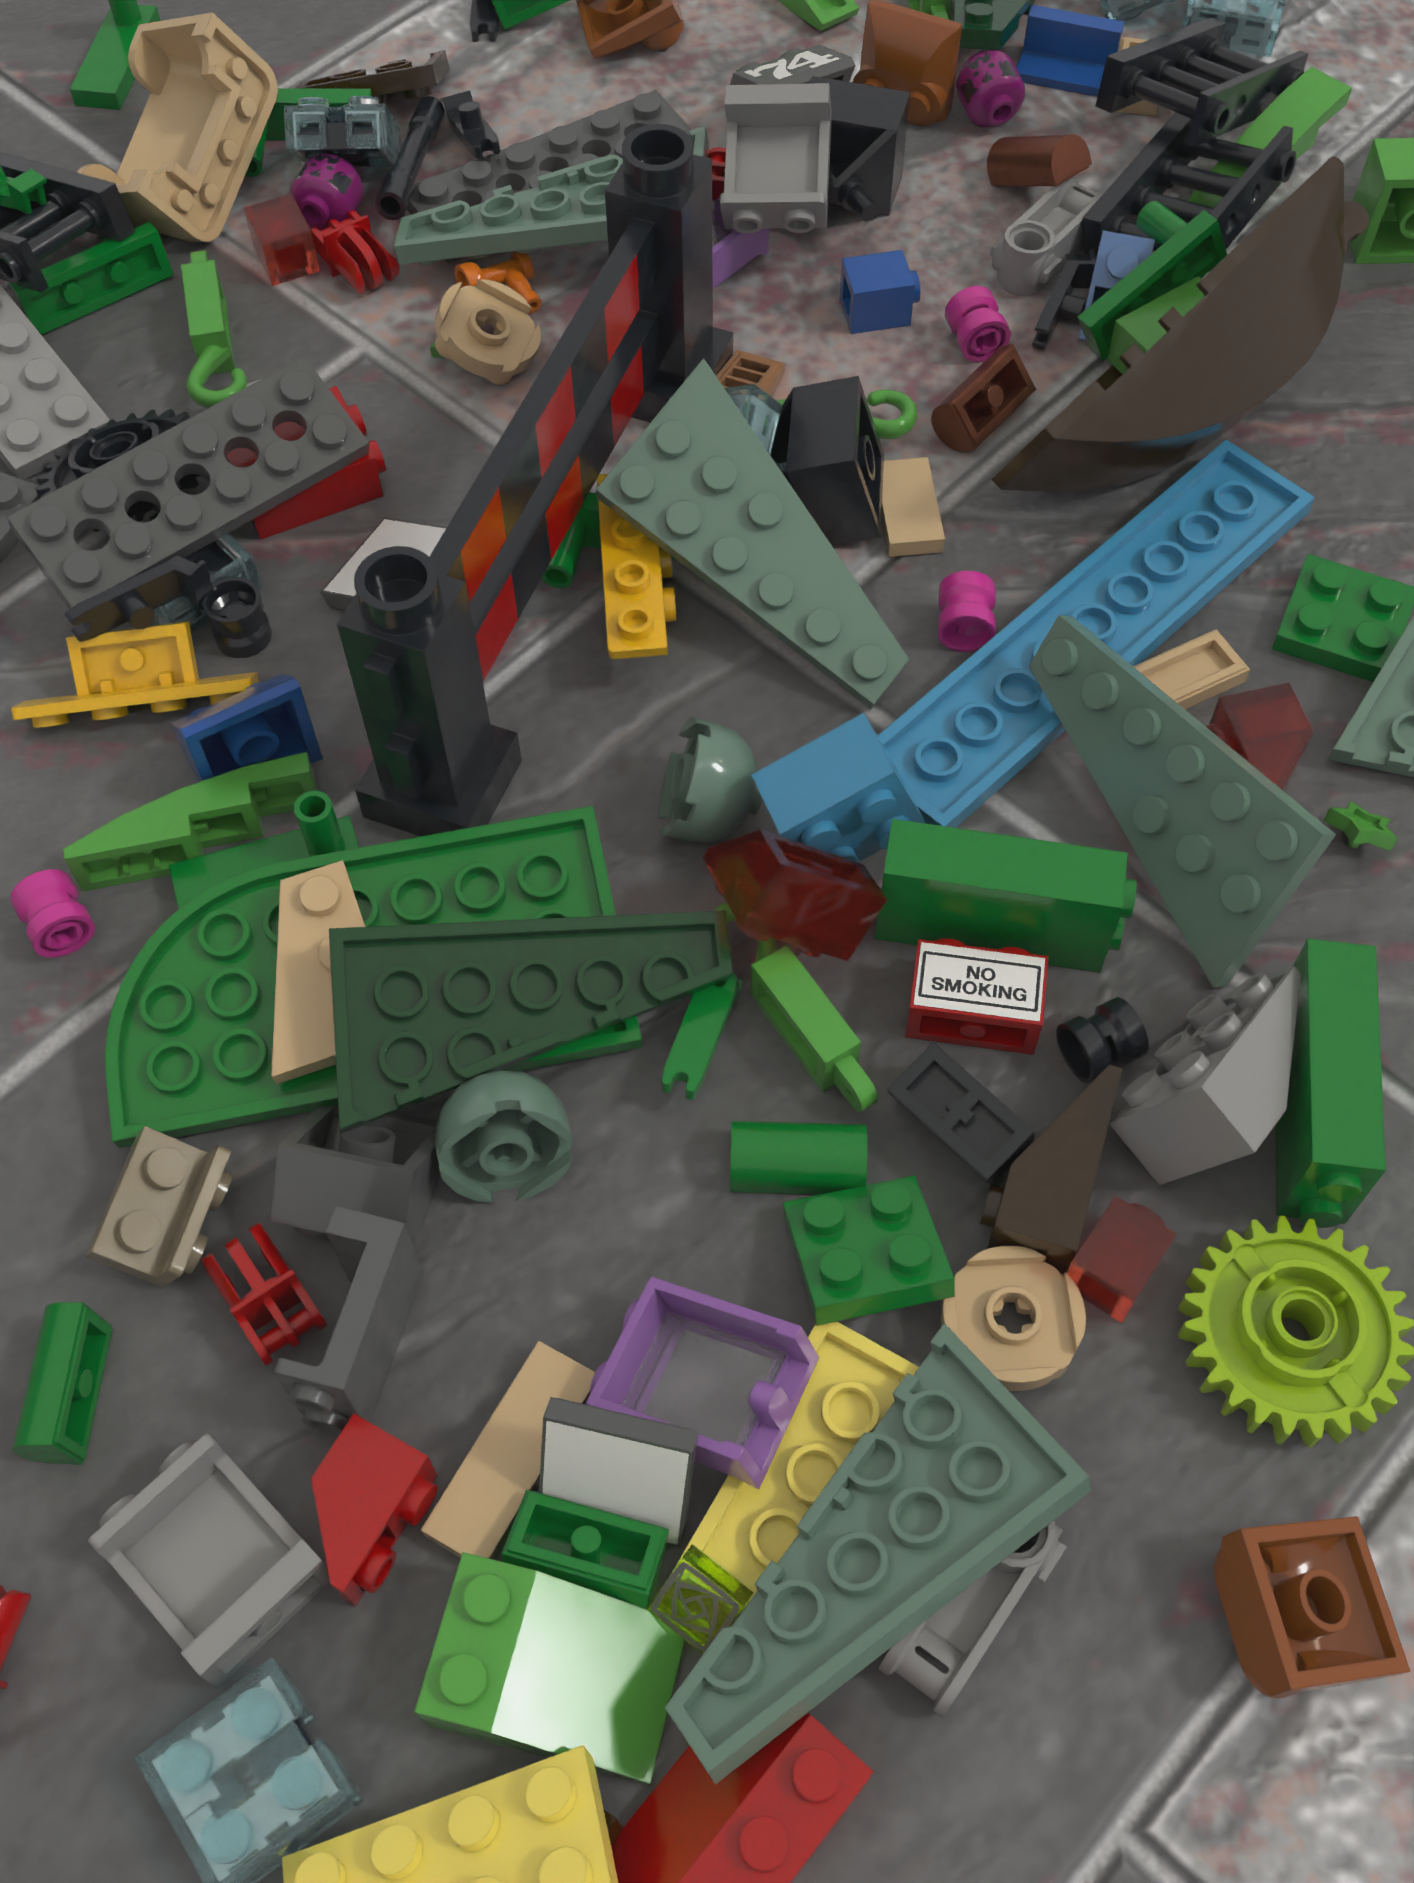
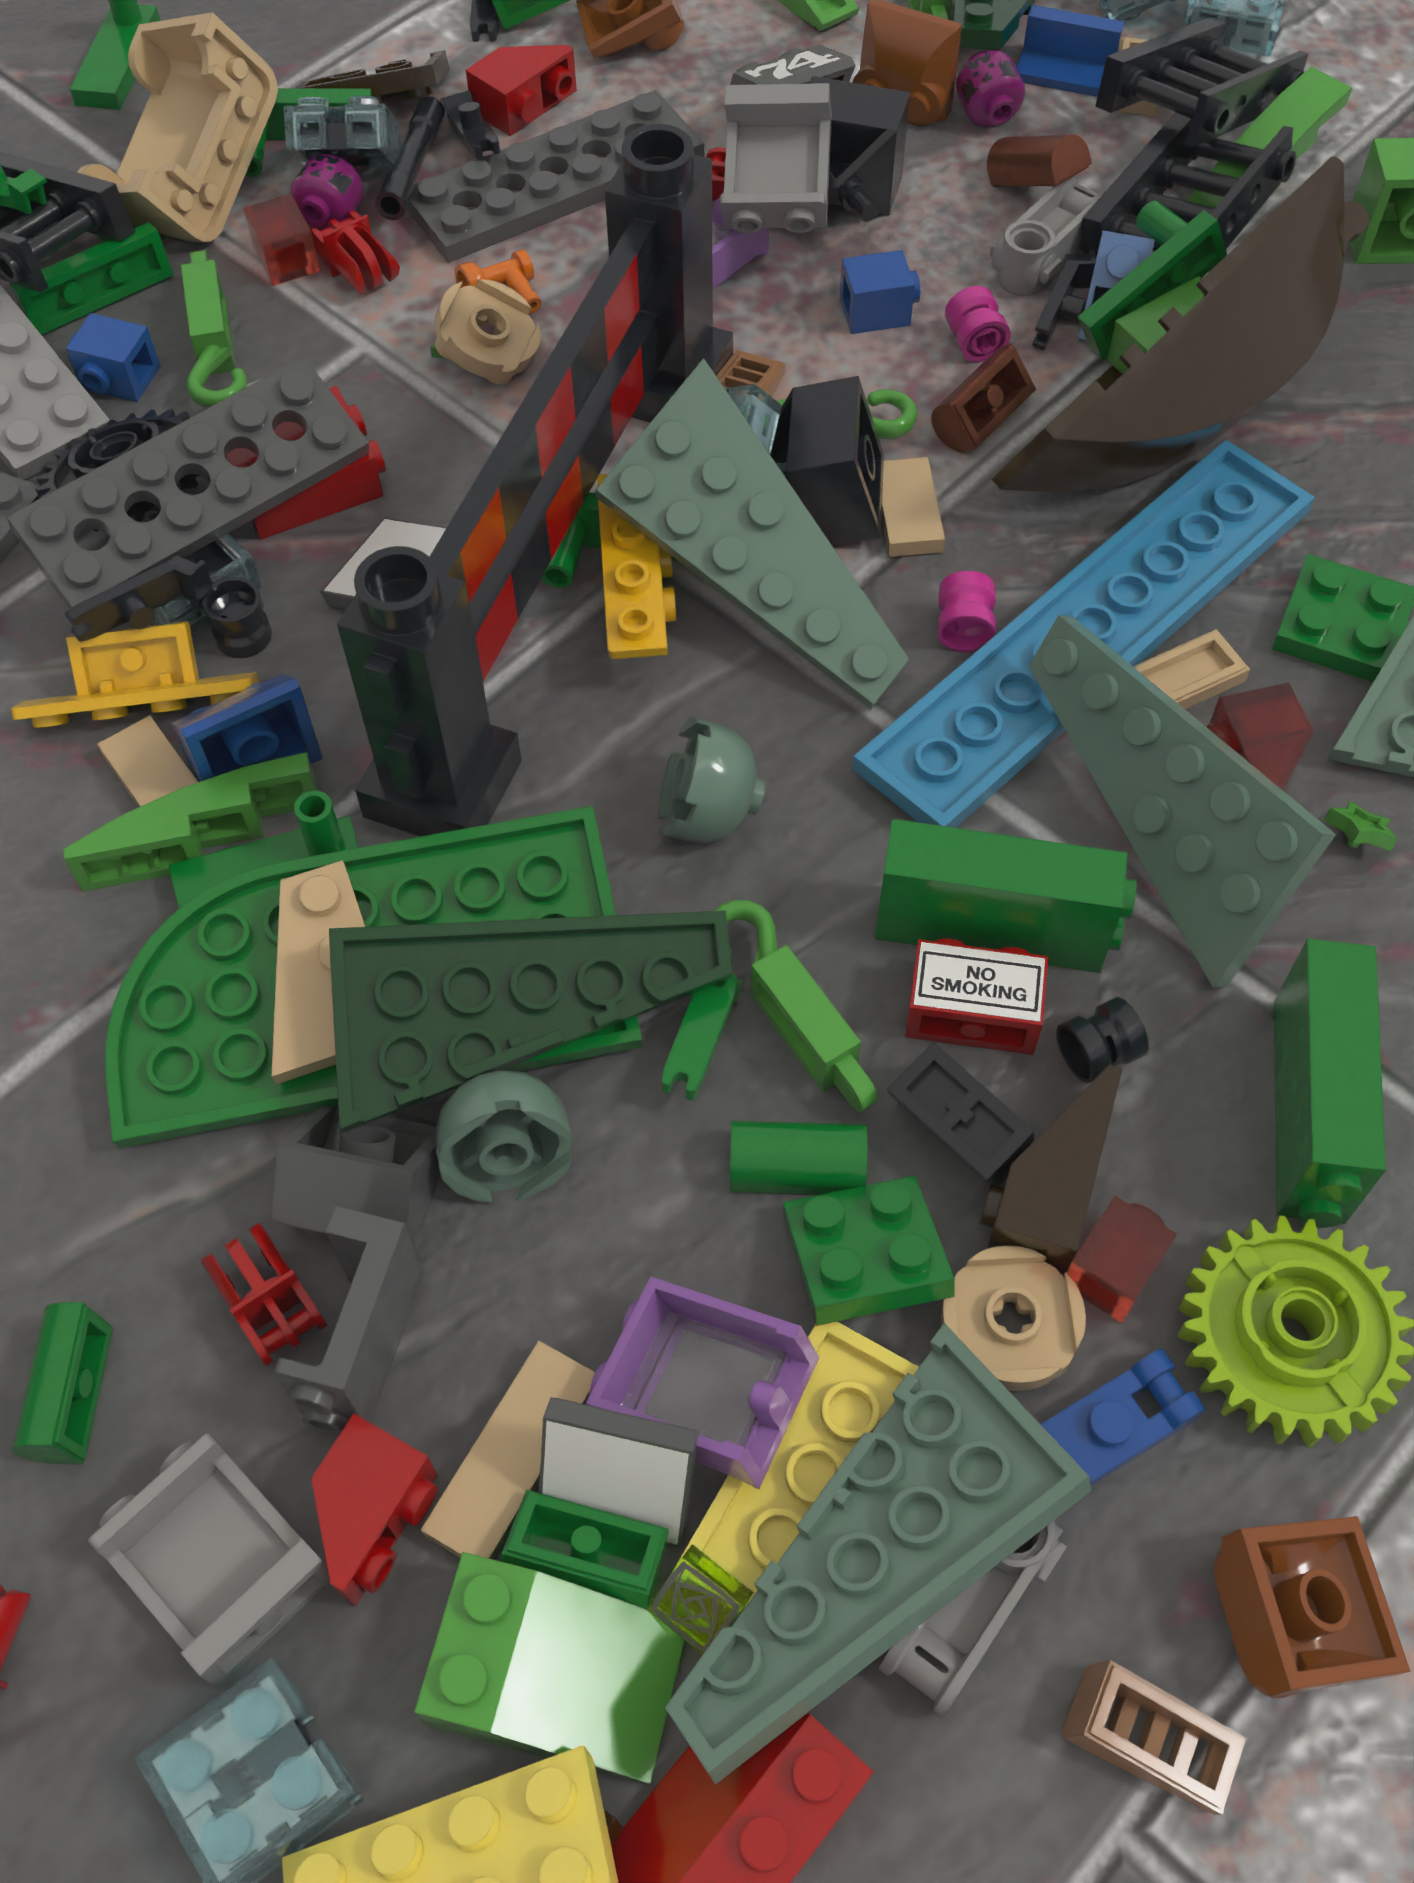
(52, 911): dark pink wheel -> none
(113, 357): none -> blue brick
(145, 762): none -> tan tile
(160, 1208): dark tan bracket -> none
(521, 83): none -> red slope
(560, 211): sand green wing -> none
(795, 893): clear red slope -> none
(838, 792): dark azure brick -> none
(1087, 1730): none -> medium nougat slope
(1109, 1426): none -> blue plate
(1215, 1082): light grey slope -> none

